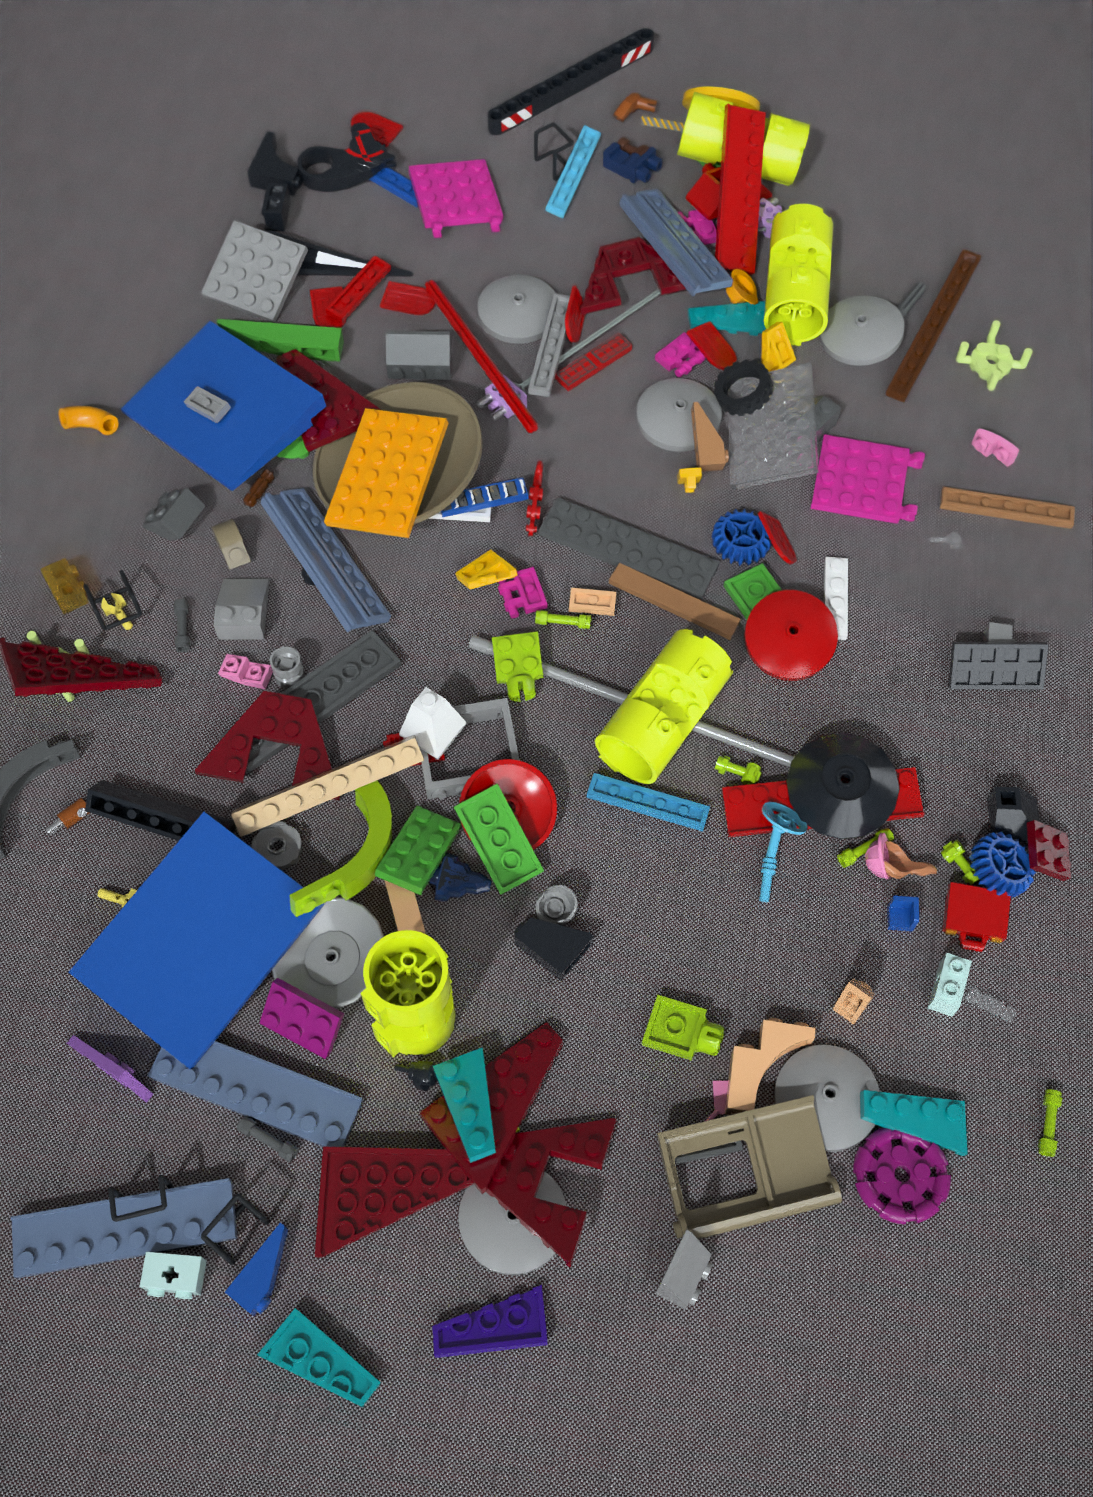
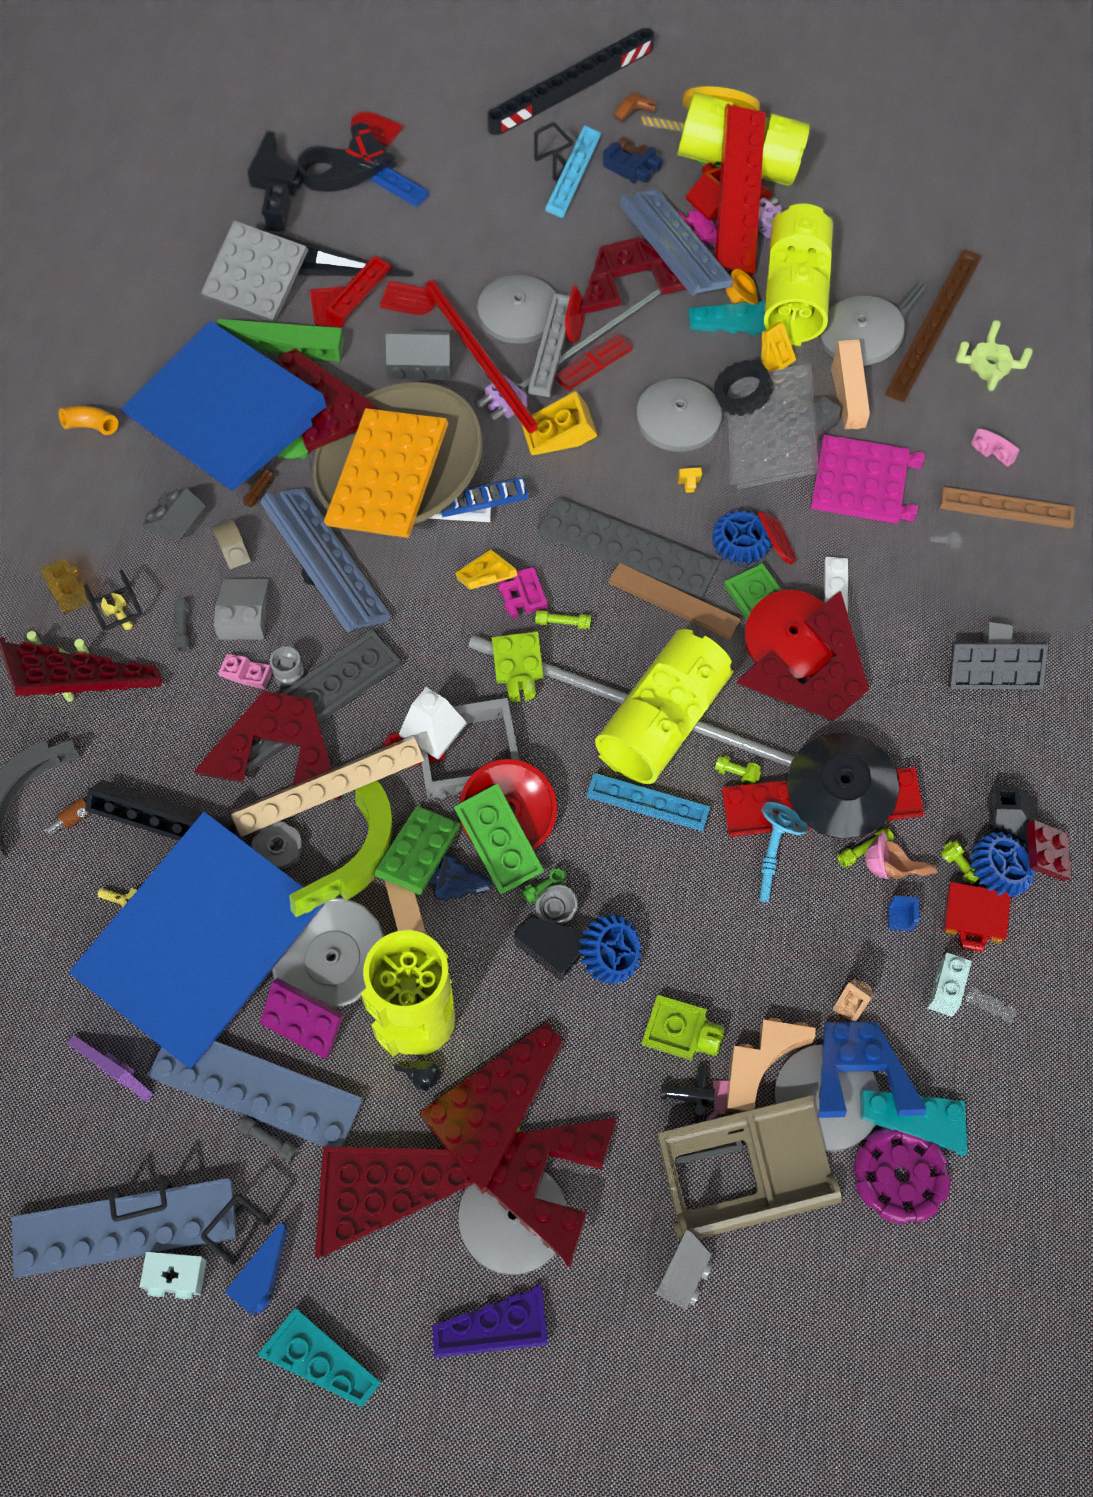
(207, 404): light grey plate -> none
(455, 195): dark pink plate -> none
(467, 1097): teal wing -> none
(531, 894): none -> bright green bar
(535, 494): red piece -> none
(561, 426): none -> yellow slope
(592, 601): light nougat plate -> none
(614, 955): none -> blue gear
(675, 354): dark pink plate -> none
(698, 1094): none -> black piece
(707, 442): medium nougat slope -> none
(712, 345): red window -> none
(830, 689): none -> dark red wing
(850, 384): none -> light nougat slope
(862, 1048): none -> blue wing
(1052, 1101): lime bar -> none

